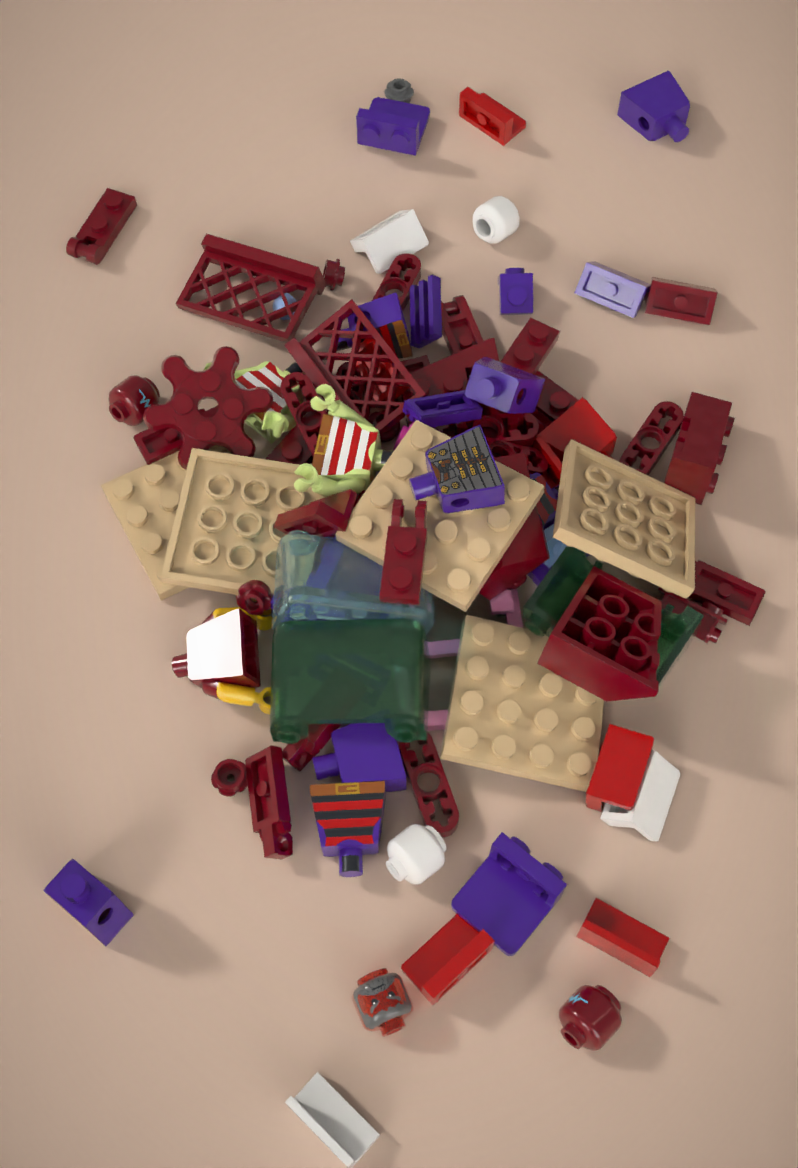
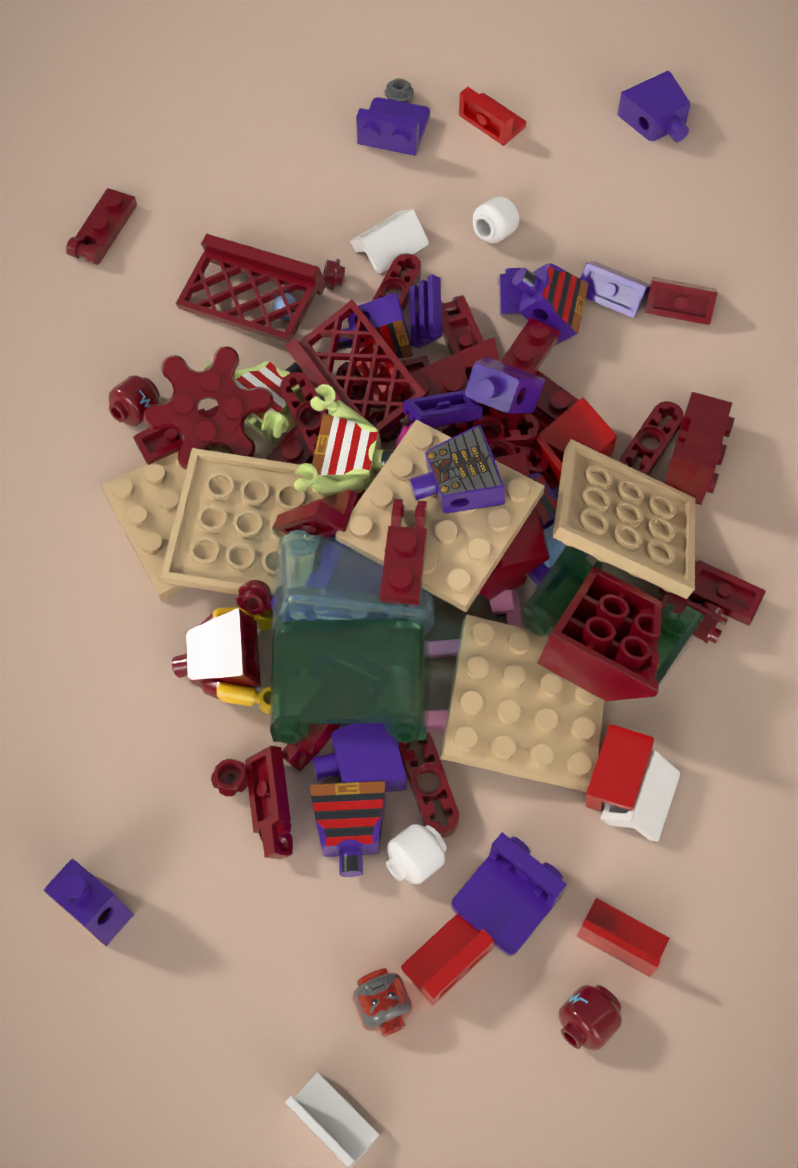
(552, 298): none -> torso

